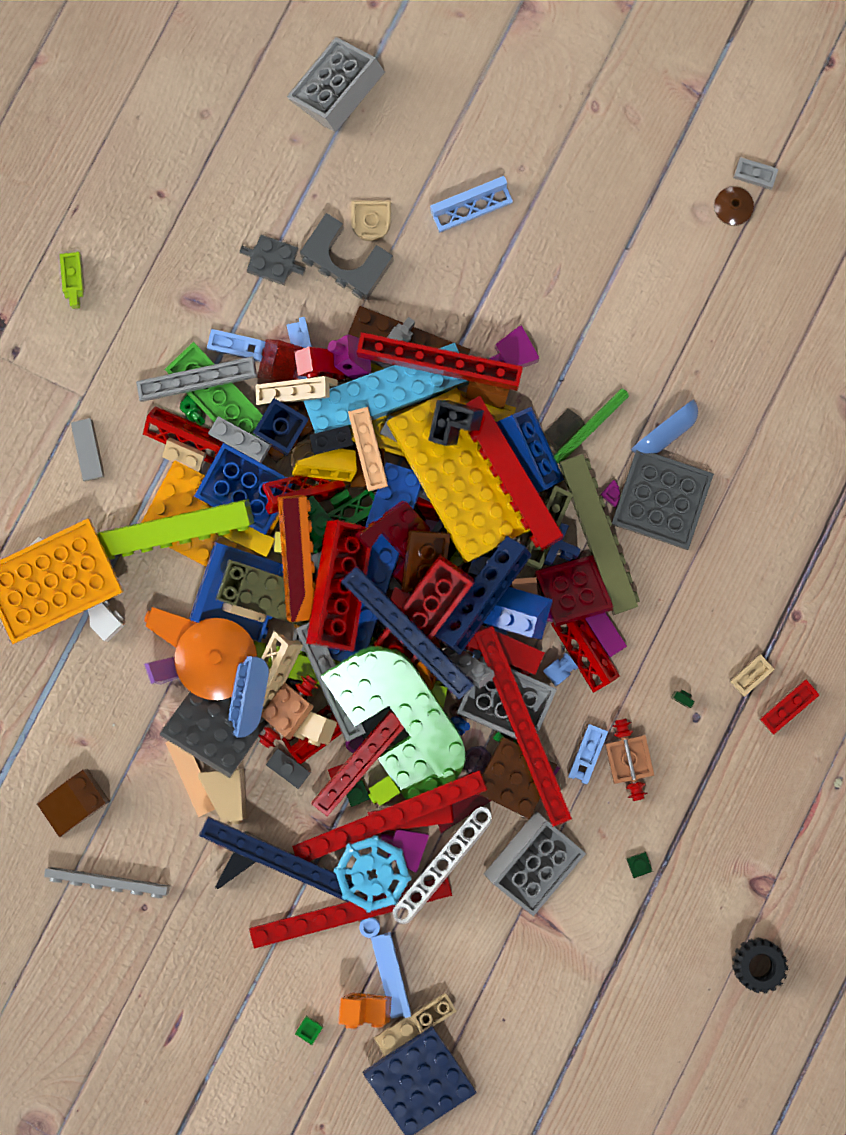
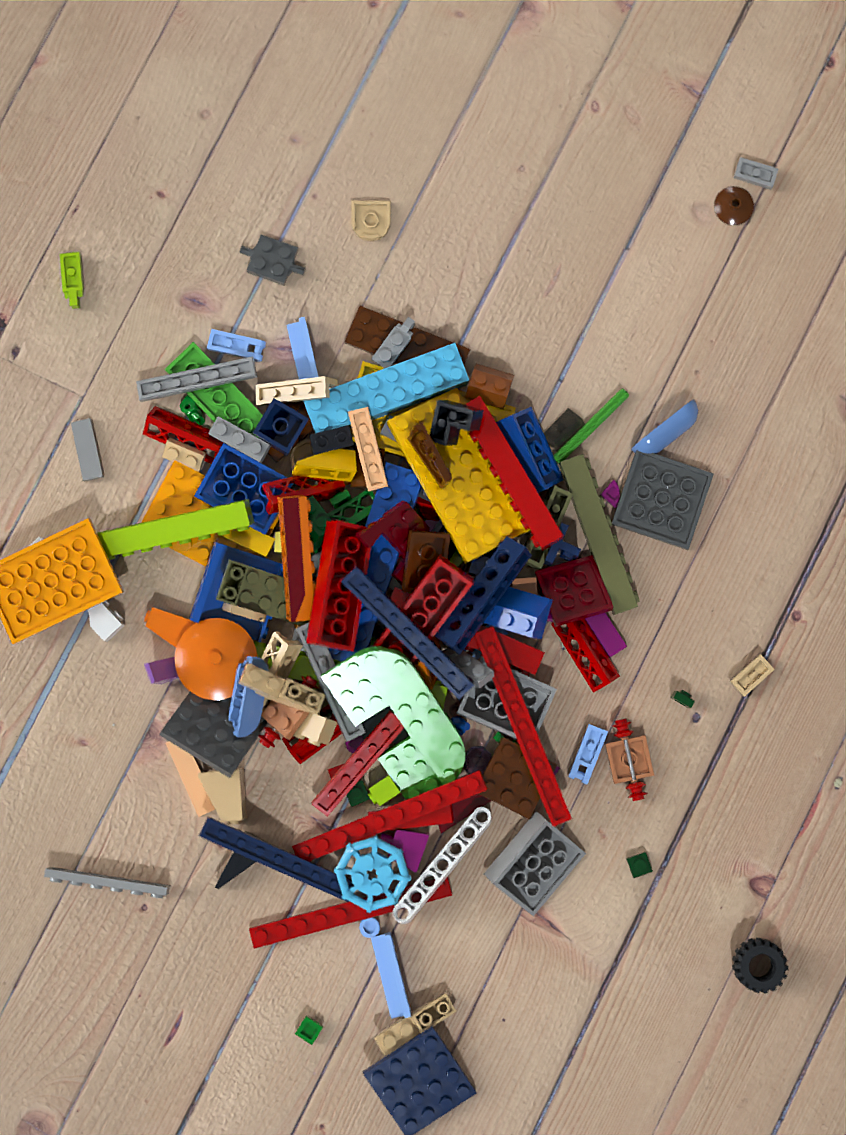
(73, 802): reddish brown slope -> none
(278, 361): clear red slope -> none
(281, 690): none -> tan slope
(288, 768): dark grey tile -> none
(317, 362): red brick -> none
(336, 83): light grey slope -> none
(346, 357): magenta torso -> none
(360, 280): dark grey arch -> none
(364, 1008): orange brick -> none
(427, 451): none -> reddish brown wing
(439, 361): red brick -> none
(468, 197): light blue fence -> none
(516, 349): magenta torso -> none
(560, 669): medium blue piece -> none
(789, 707): red plate -> none

